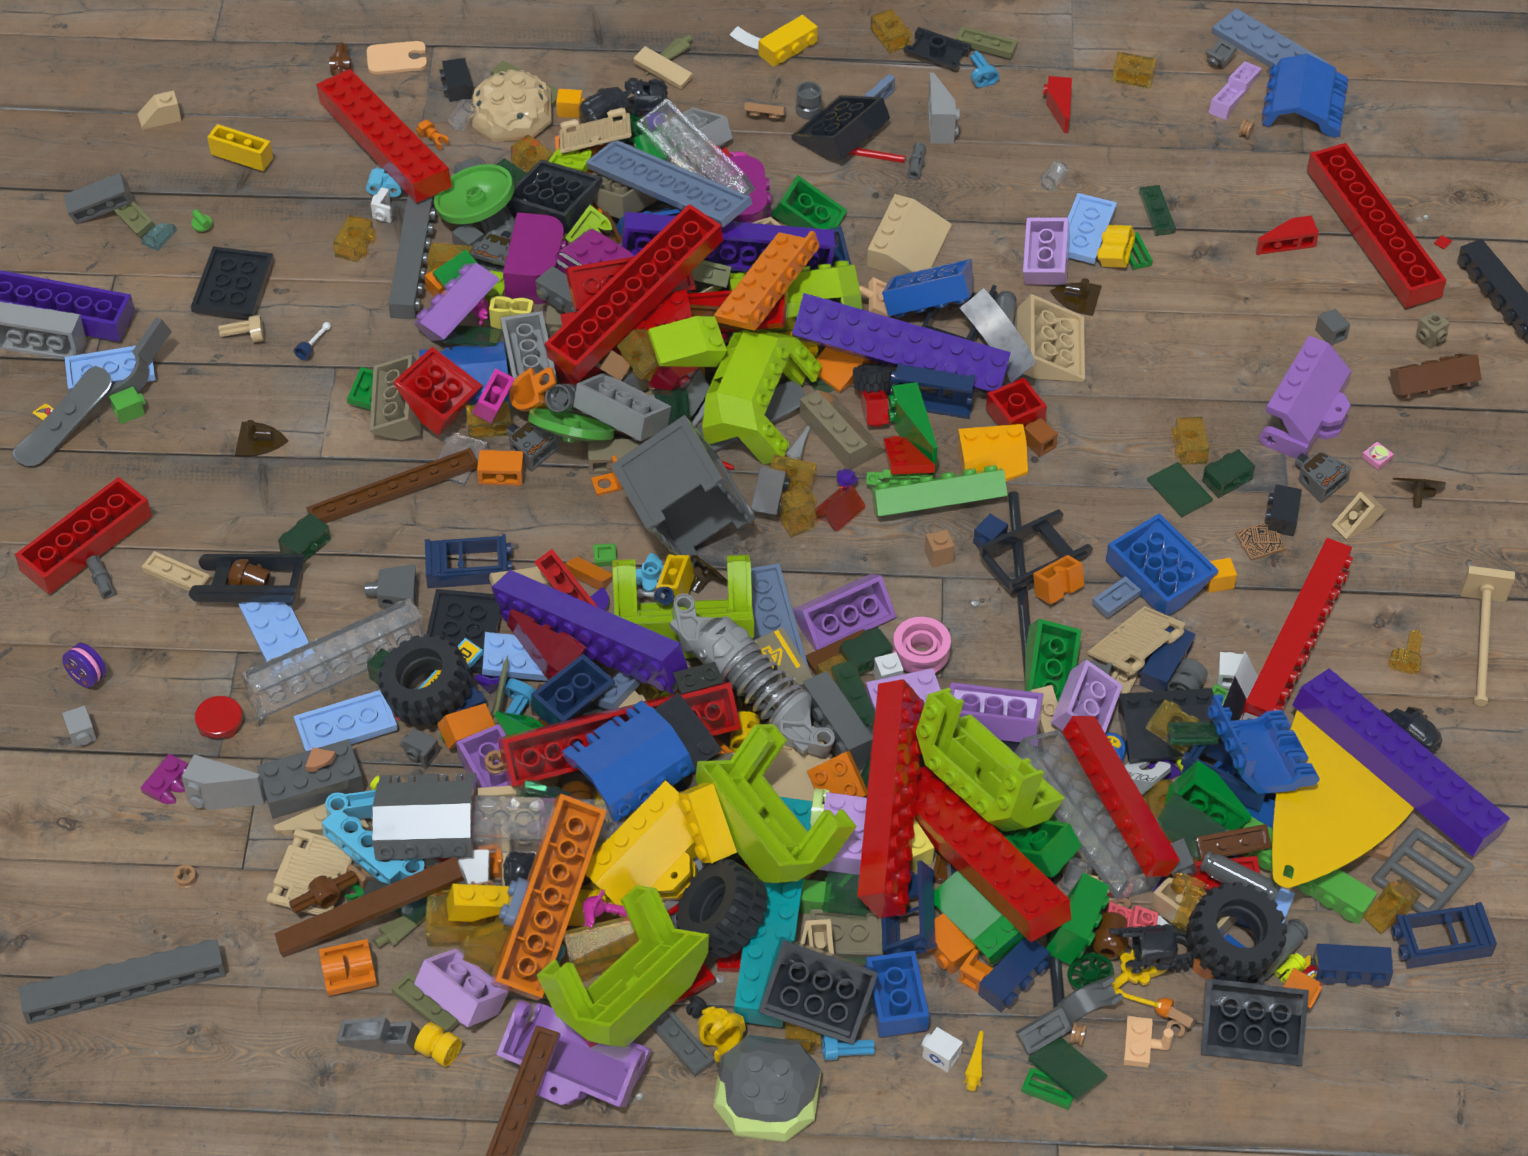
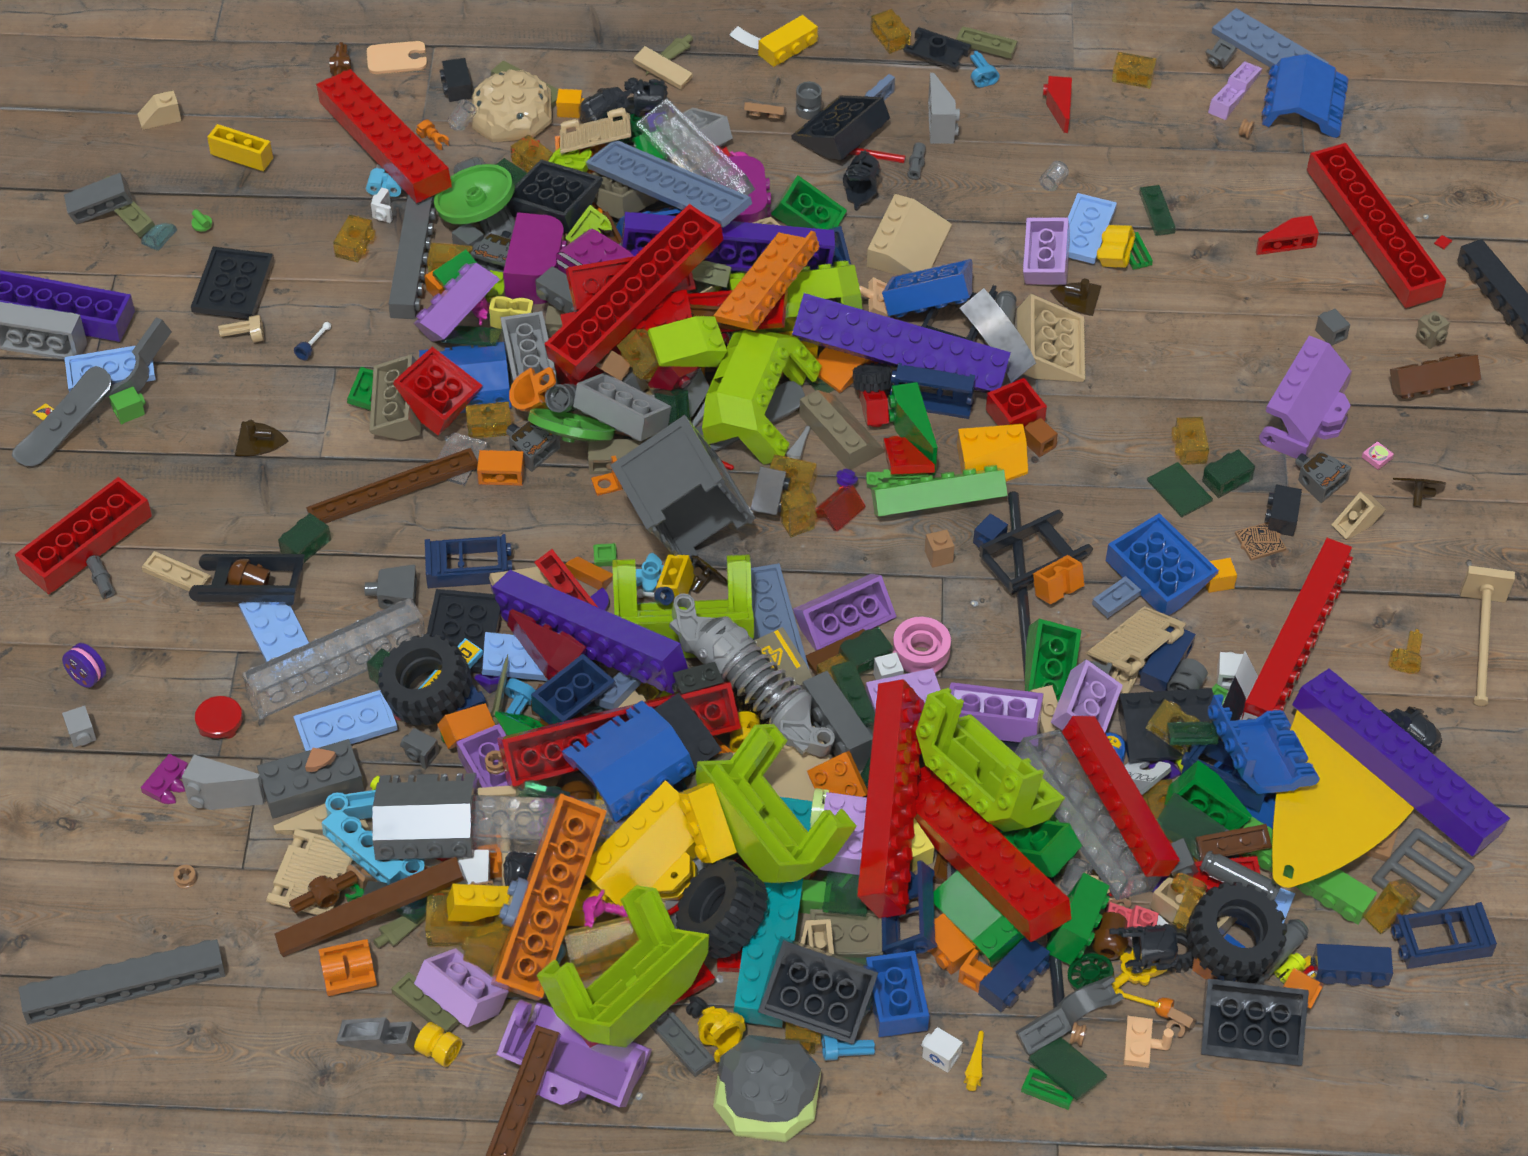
(493, 395): dark pink brick -> none
(861, 179): none -> black helmet

